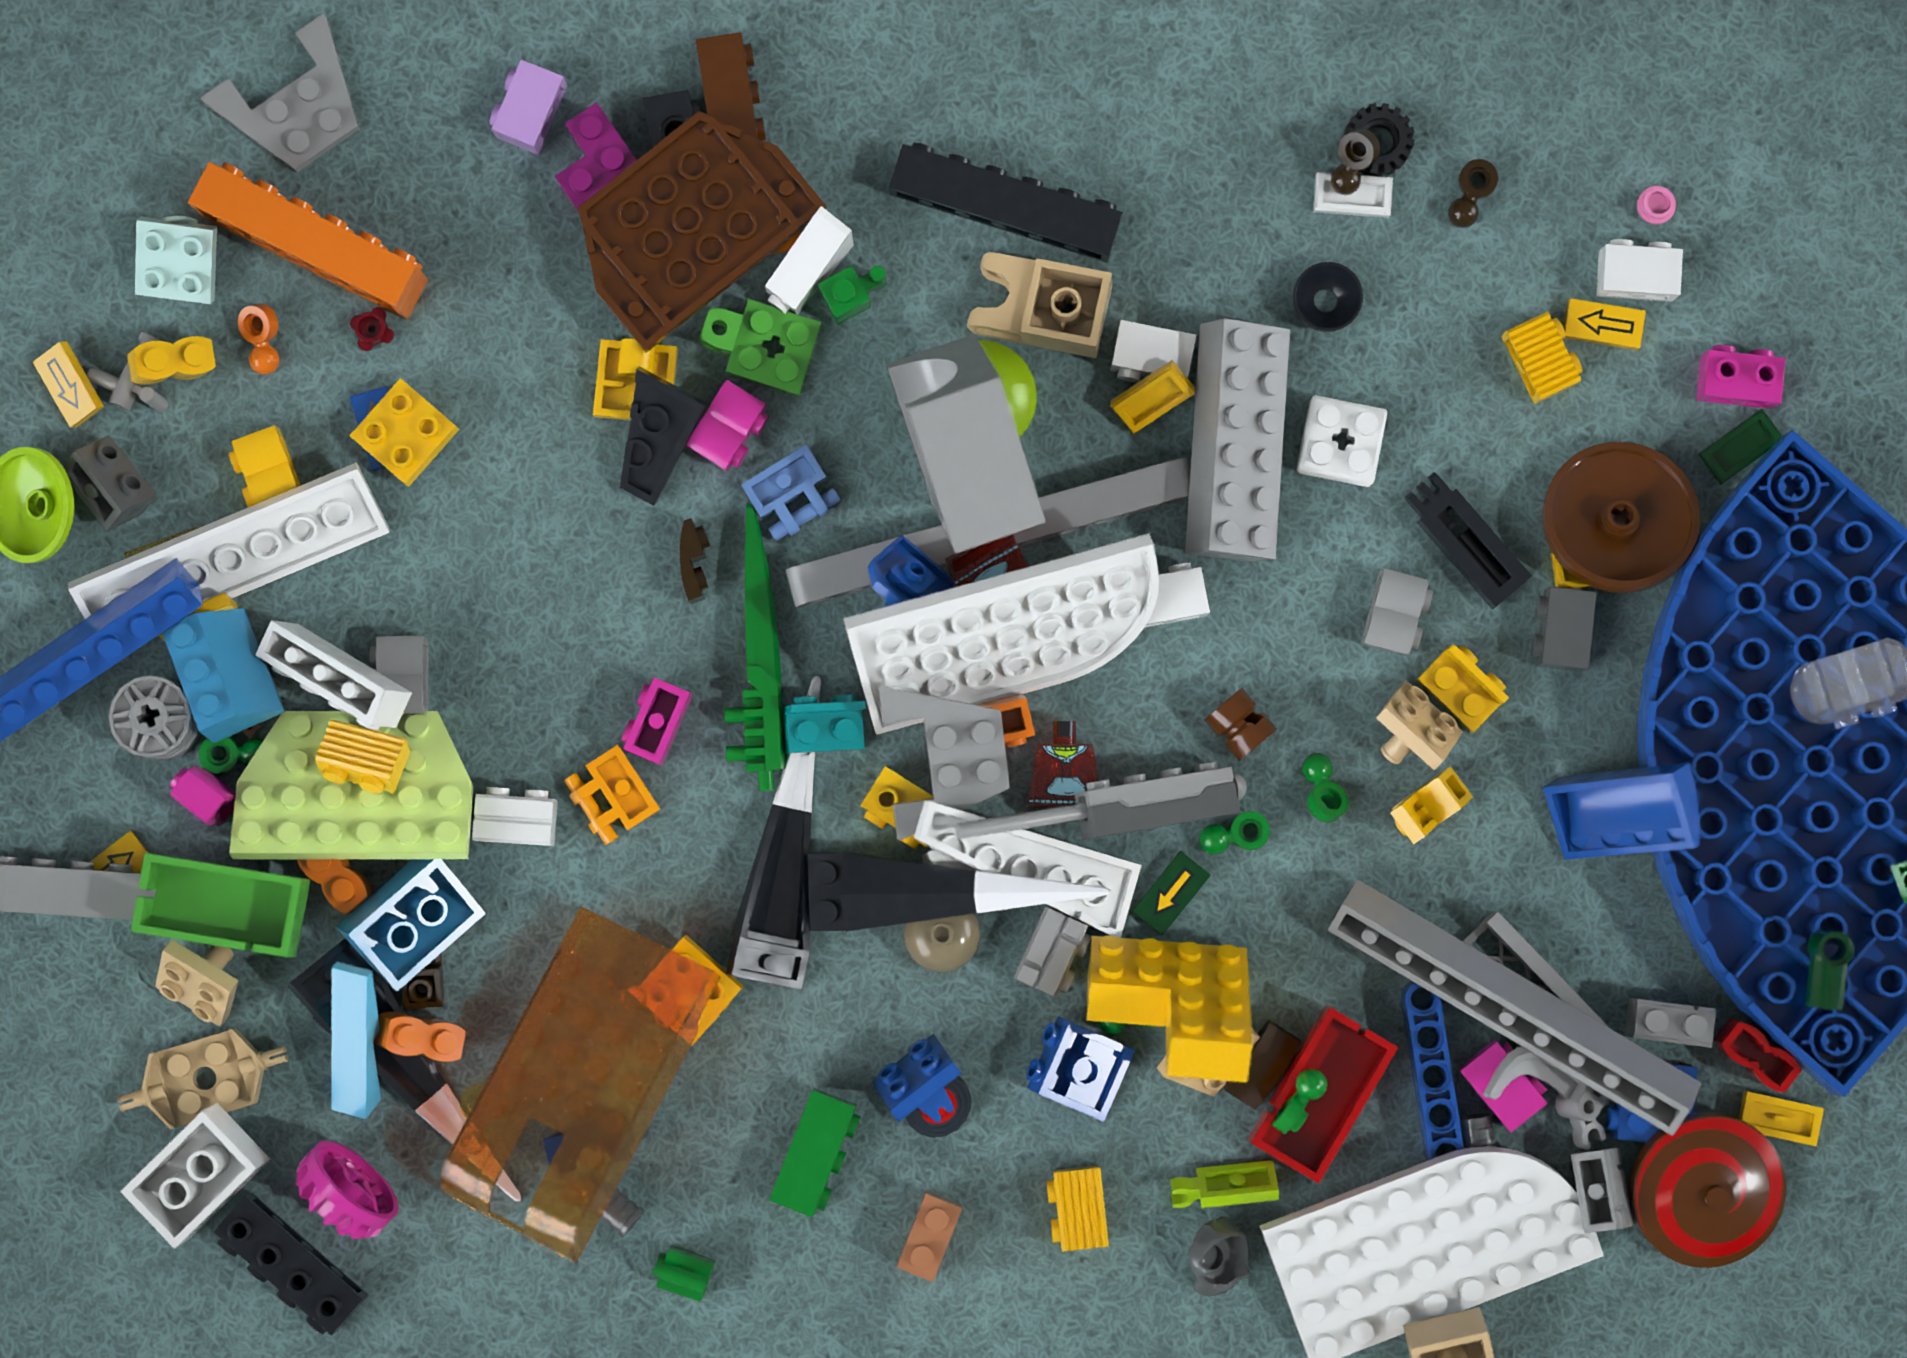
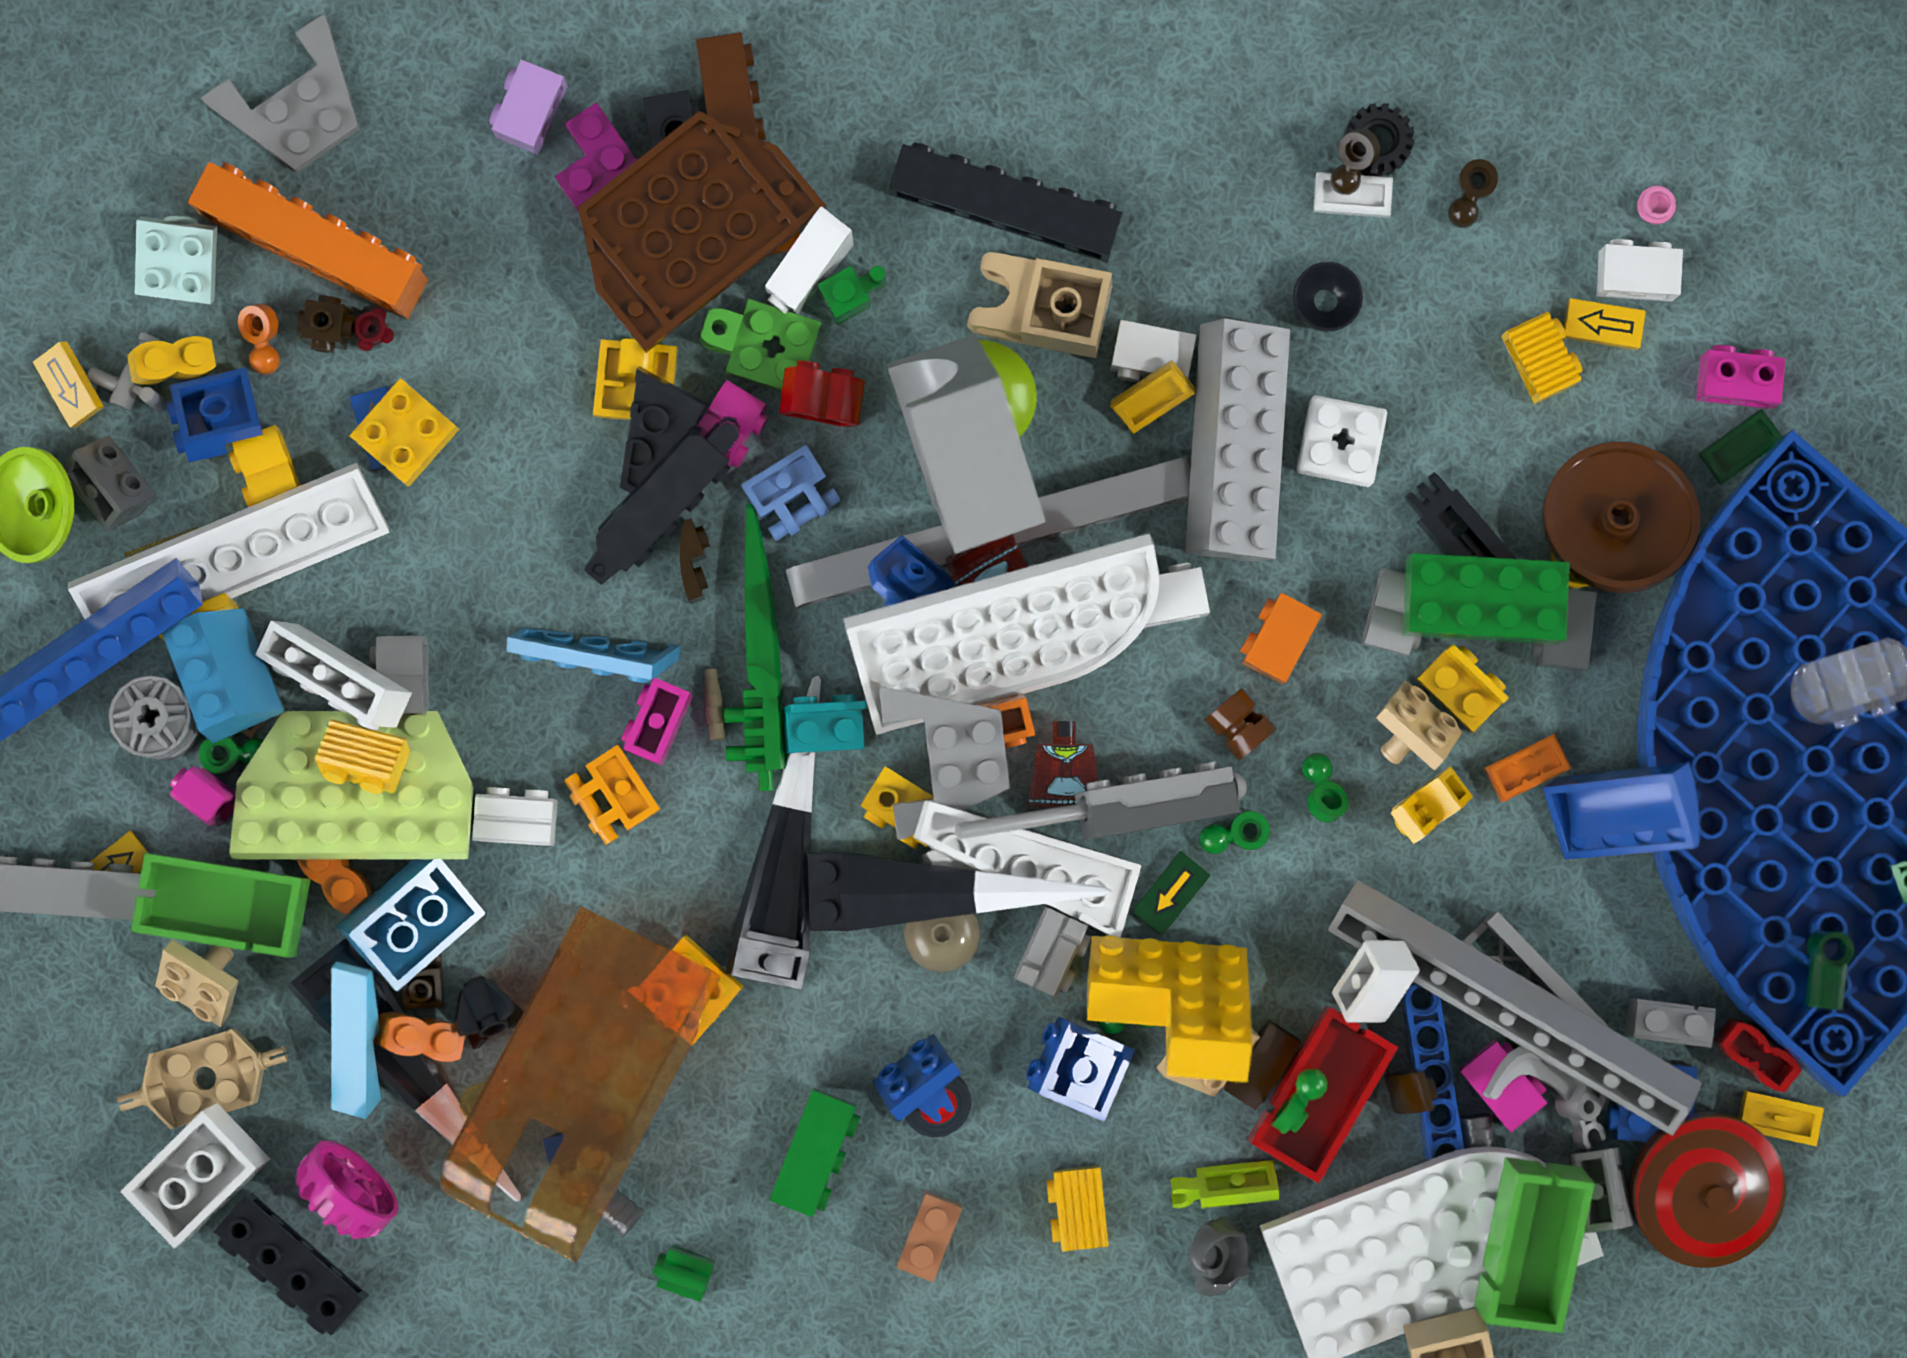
(213, 413): none -> blue plate
(336, 332): none -> dark brown brick
(484, 1011): none -> black brick
(593, 652): none -> dark azure wing
(661, 497): none -> black hinge
(713, 705): none -> dark tan animal
(822, 395): none -> red brick
(1280, 637): none -> orange brick
(1375, 981): none -> white brick
(1411, 1091): none -> dark brown slope
(1486, 598): none -> green brick
(1527, 768): none -> orange plate
(1534, 1245): none -> bright green piece

